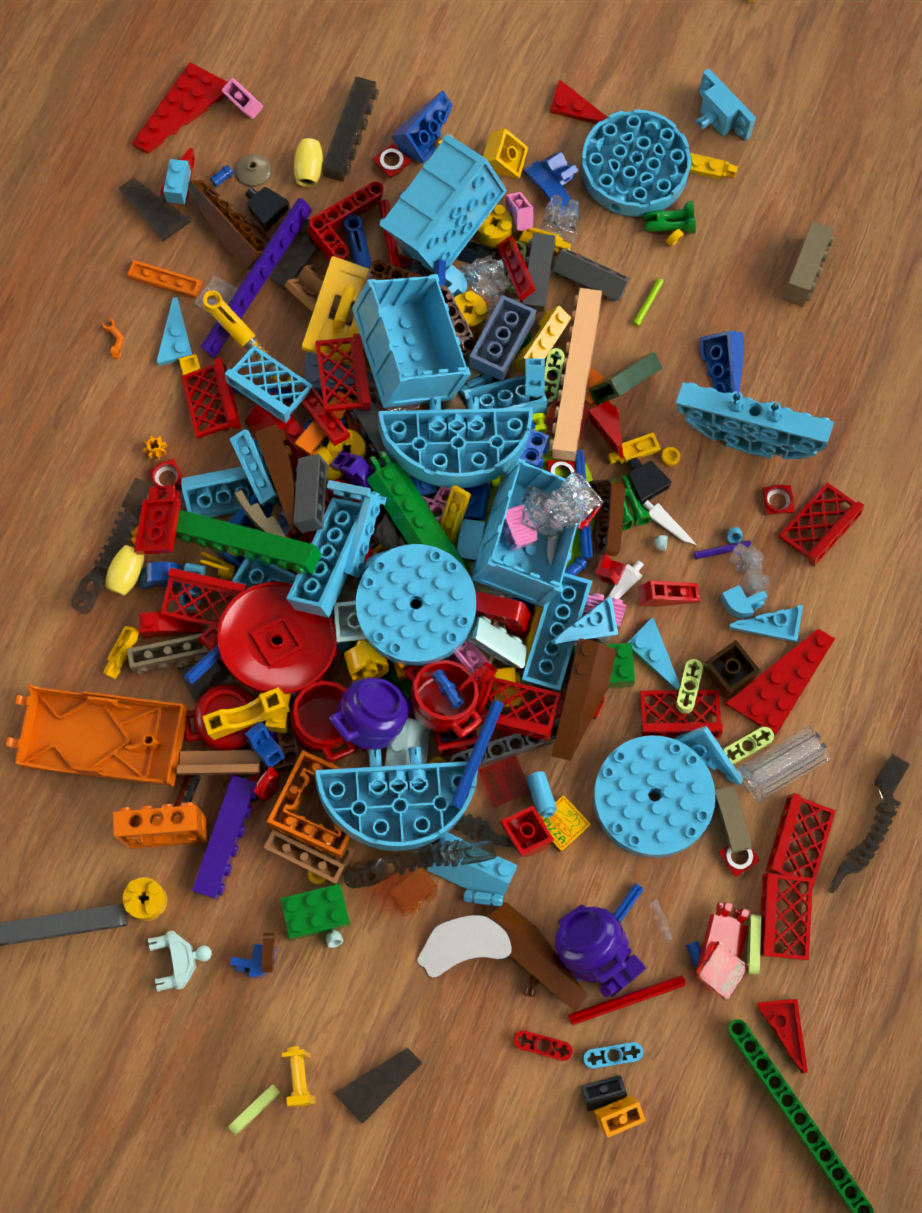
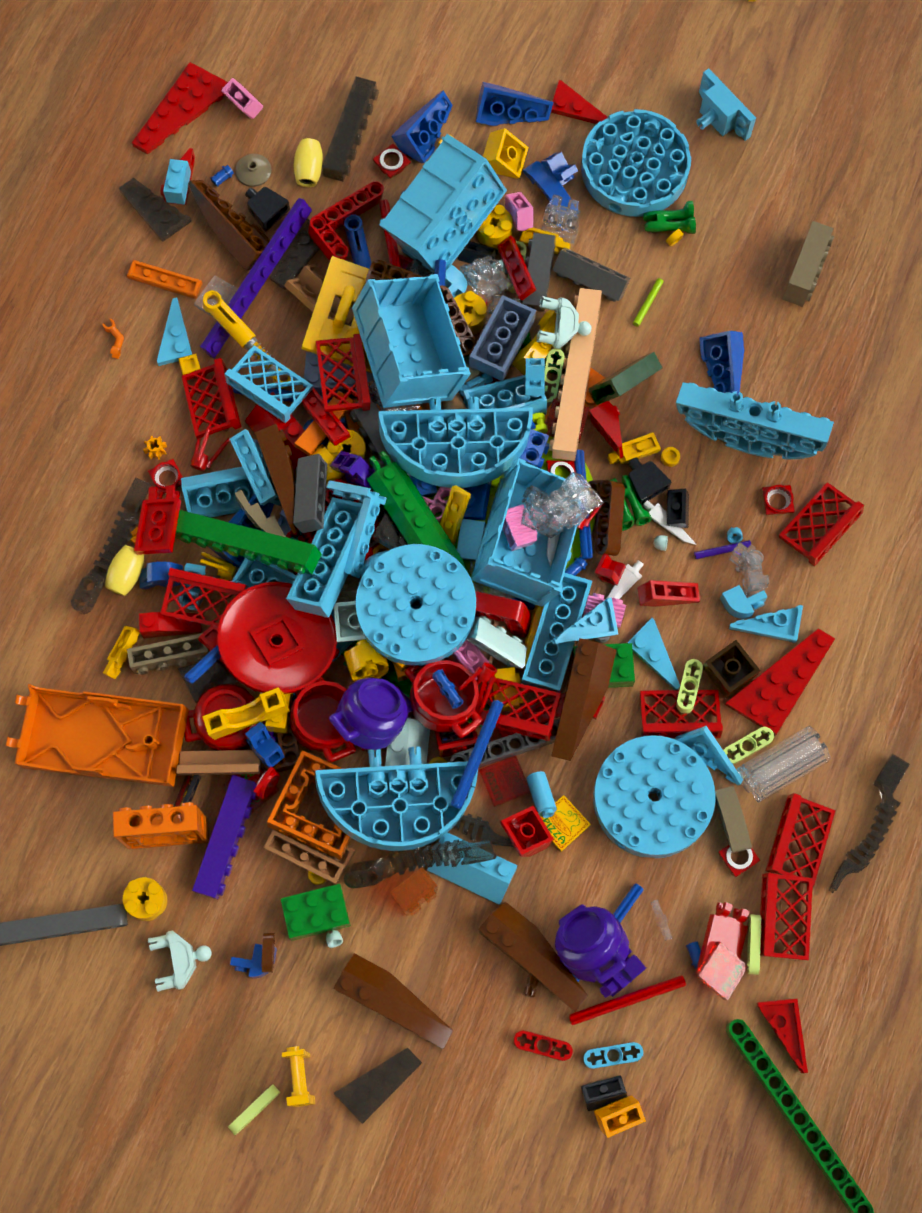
(199, 459): none -> red plant
(391, 999): none -> reddish brown wedge
(463, 940): white sticker -> none
(483, 898): medium azure axle -> none
(504, 106): none -> blue wedge
(566, 322): none -> light aqua connector
(678, 508): none -> black slope
(711, 167): yellow hinge -> none

